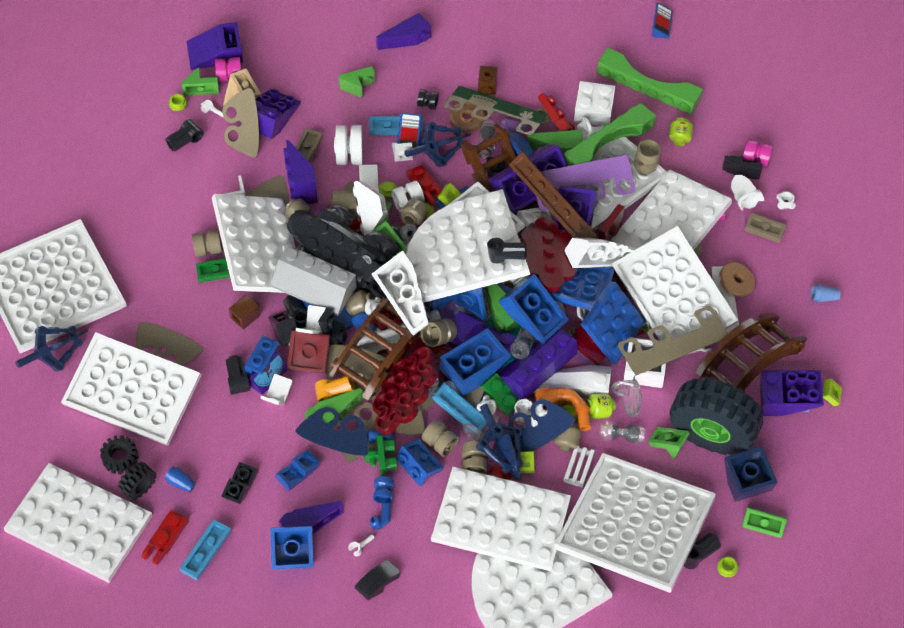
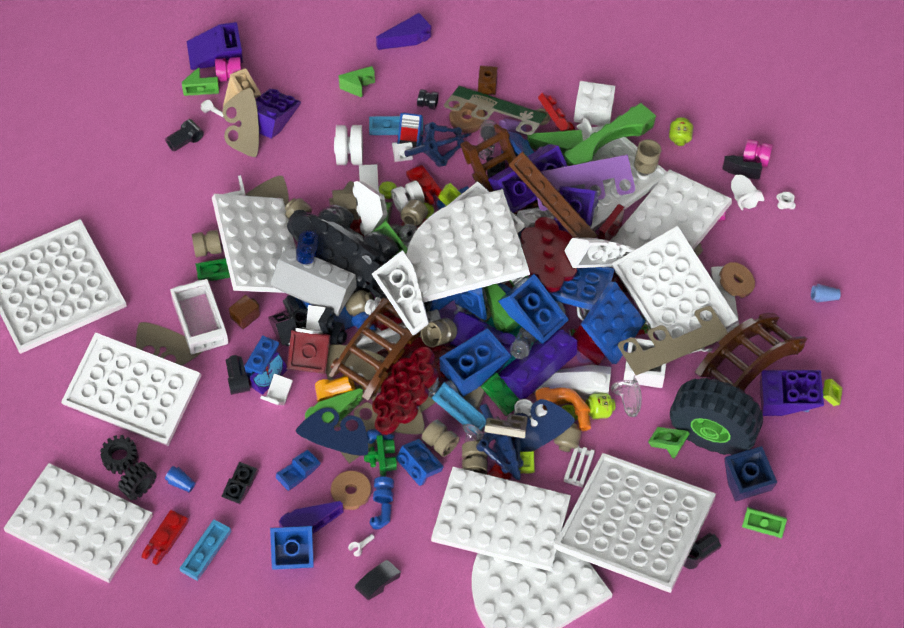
(43, 351): dark blue bar -> none
(177, 102): lime plate -> none
(199, 316): none -> window
(300, 175): dark purple slope -> none
(307, 247): none -> clear blue plate
(309, 143): dark tan plate -> none
(351, 479): none -> medium nougat tile
(491, 404): white plate -> none
(500, 250): black piece -> none
(514, 426): none -> dark tan tile
(631, 433): clear piece -> none
(662, 21): slope -> none
(679, 95): bright green arch -> none
(727, 567): lime plate -> none
(765, 227): dark tan plate -> none

